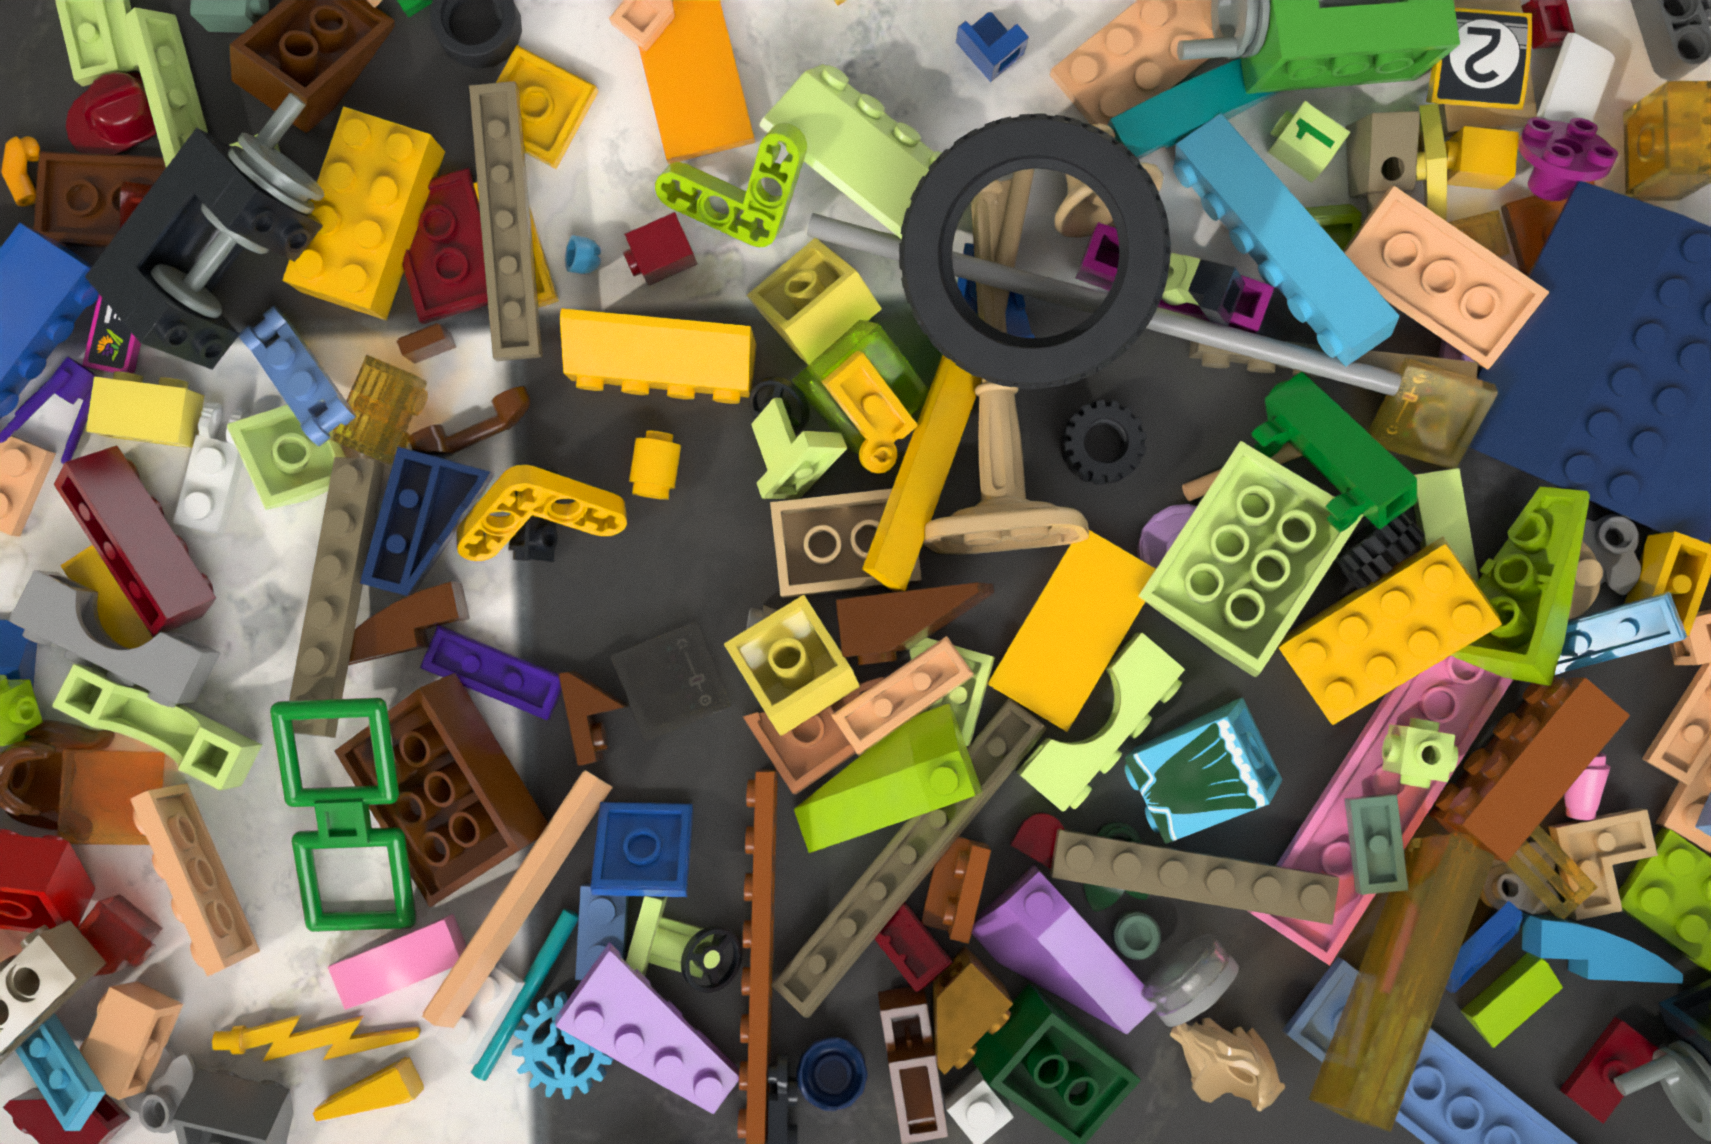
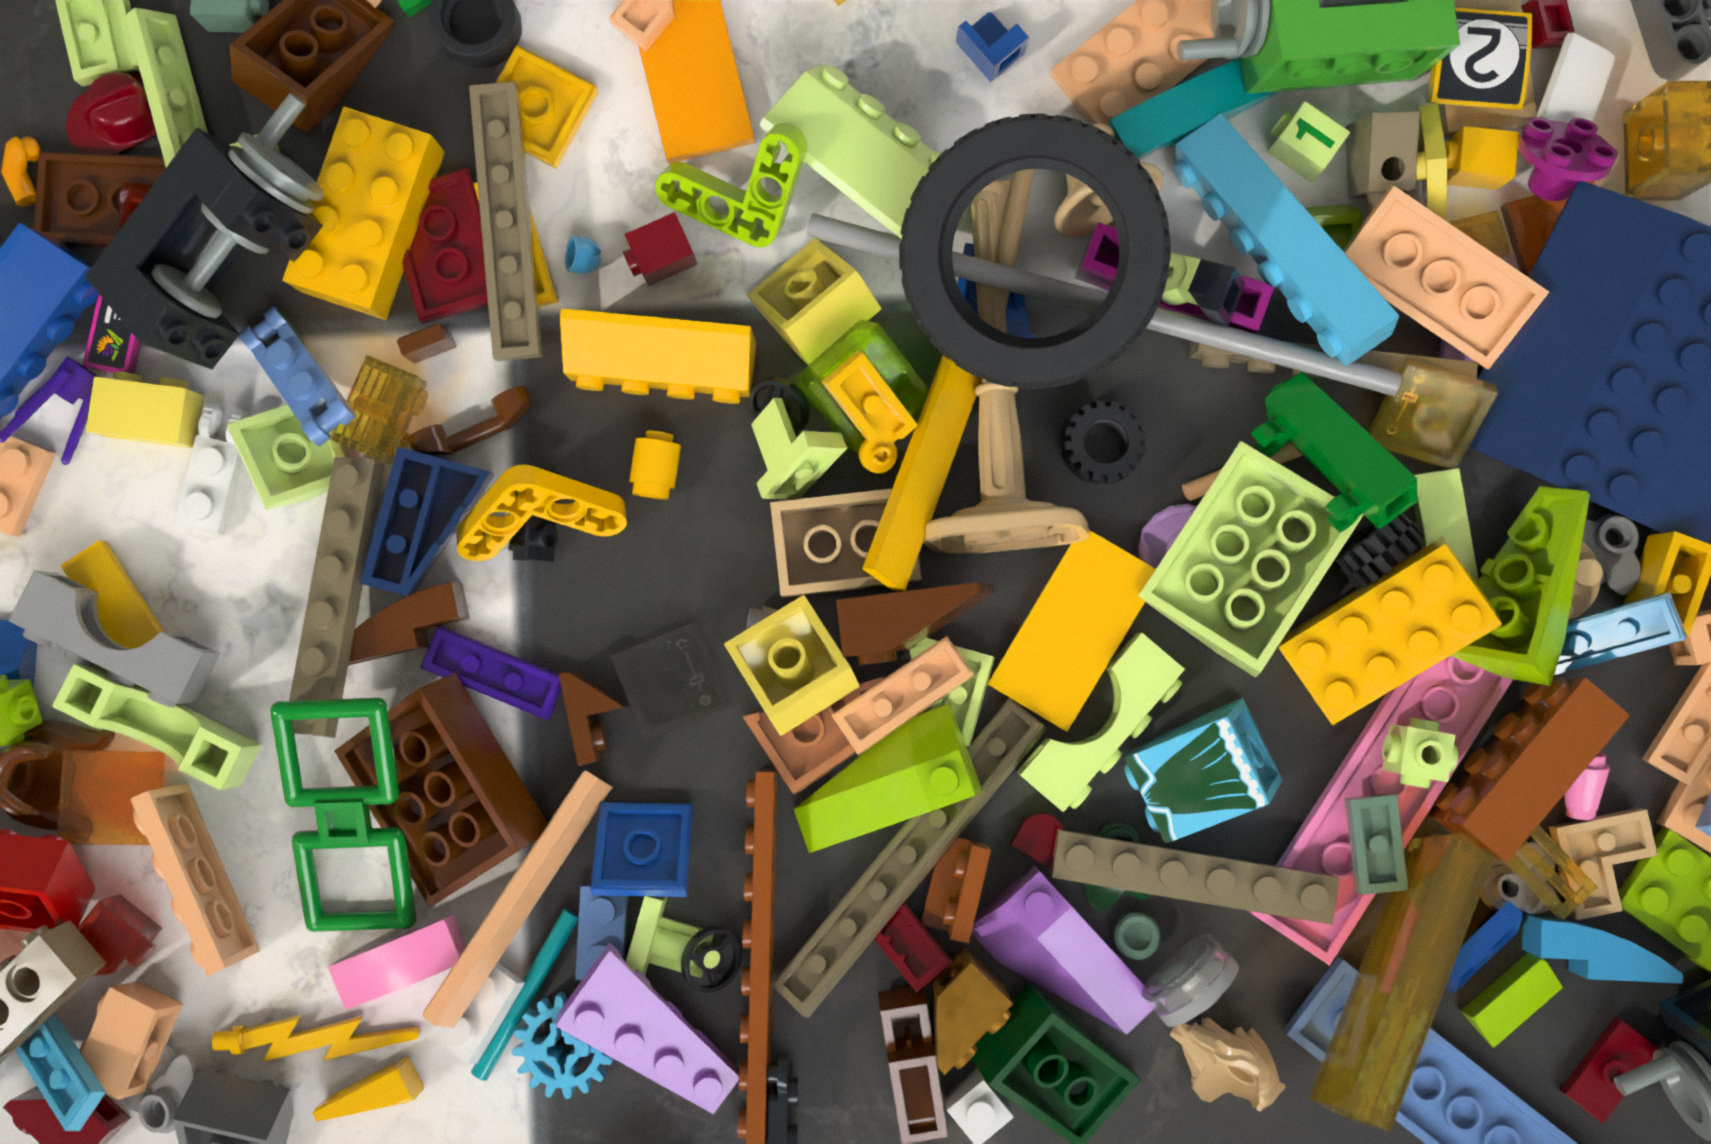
(135, 540): brick -> none
(831, 1073): dark blue hair -> none

